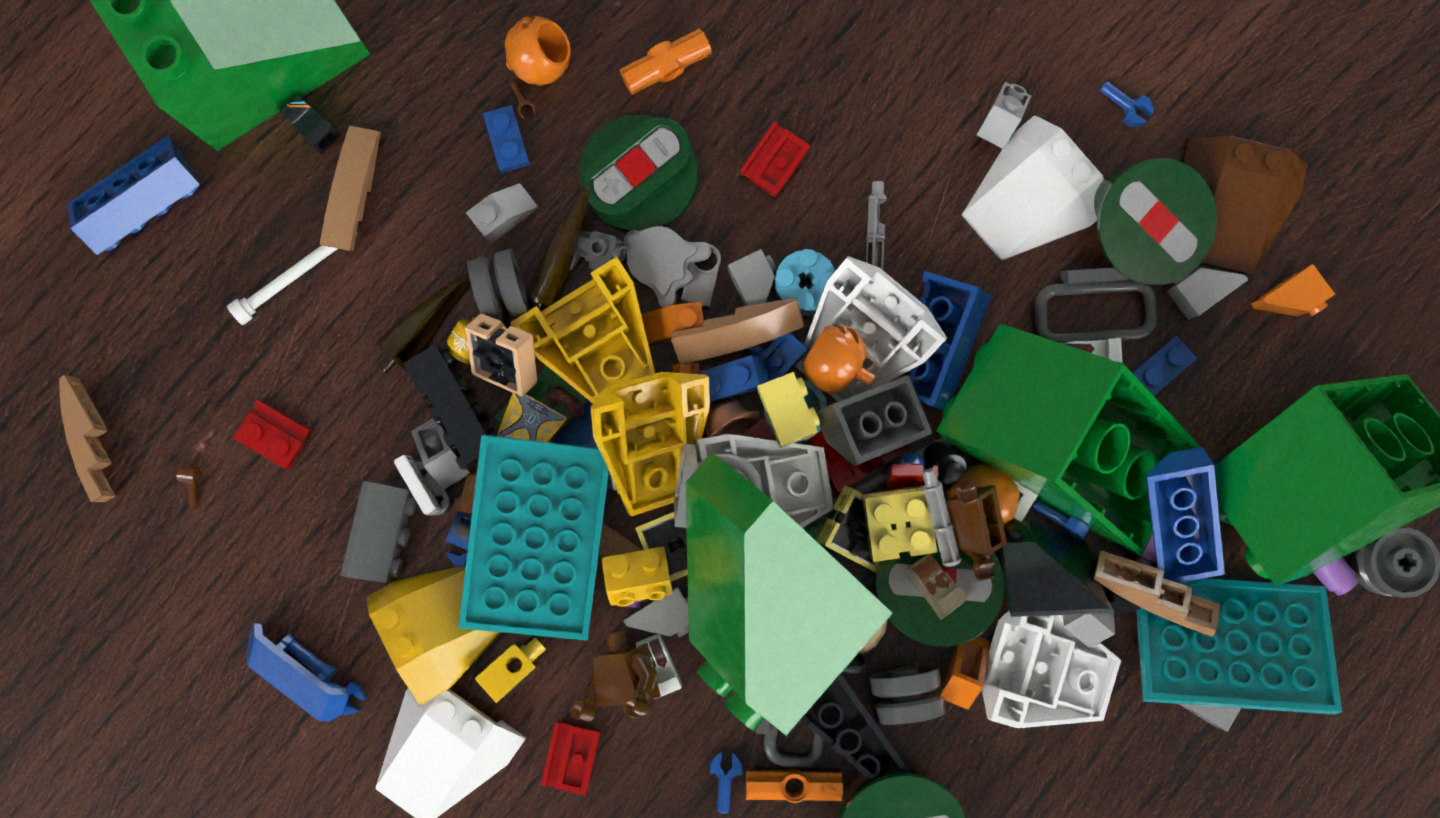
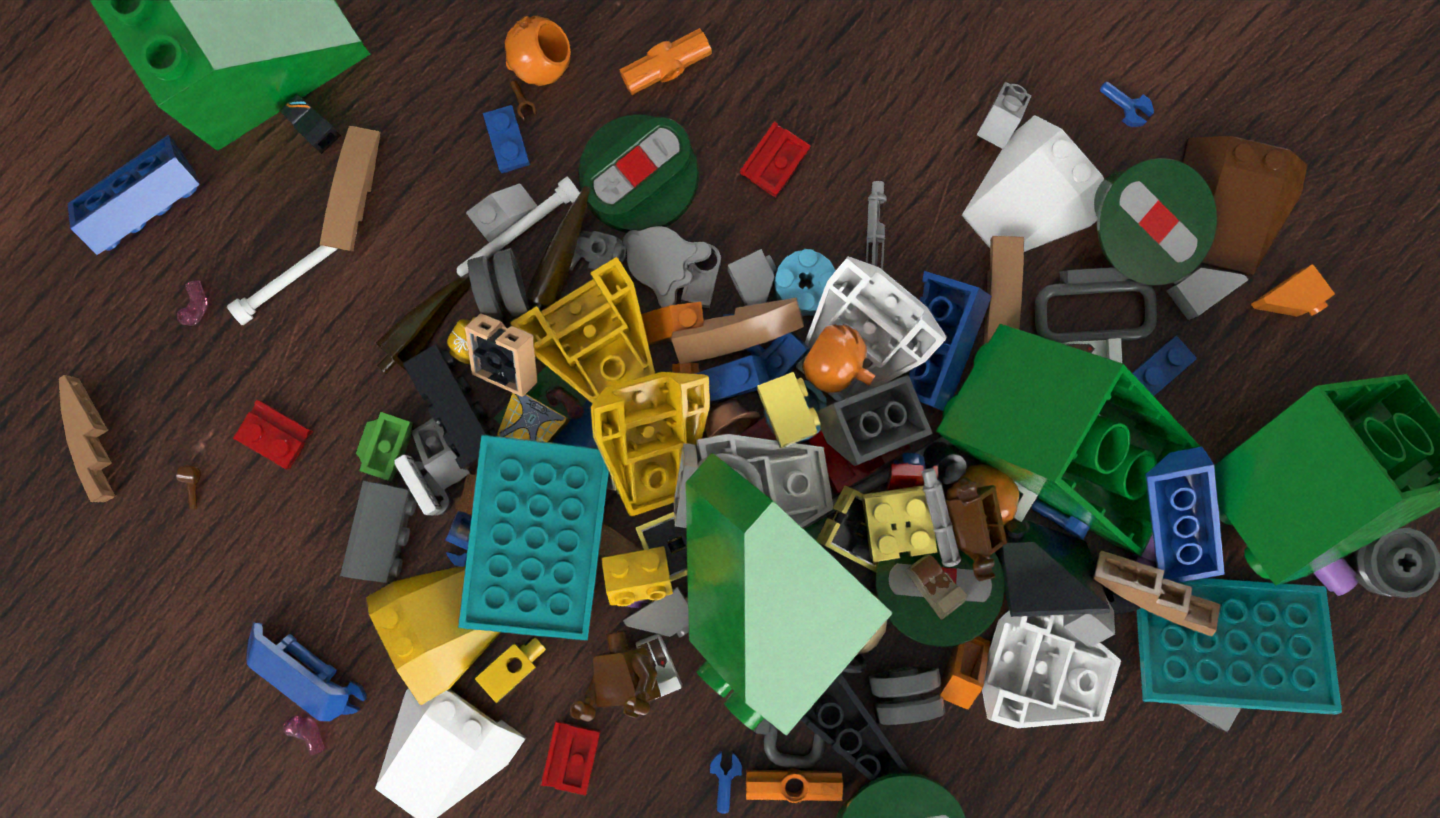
(197, 306): none -> clear pink arm
(305, 730): none -> clear pink arm
(382, 444): none -> bright green slope
(564, 193): none -> white piece
(1004, 283): none -> medium nougat slope

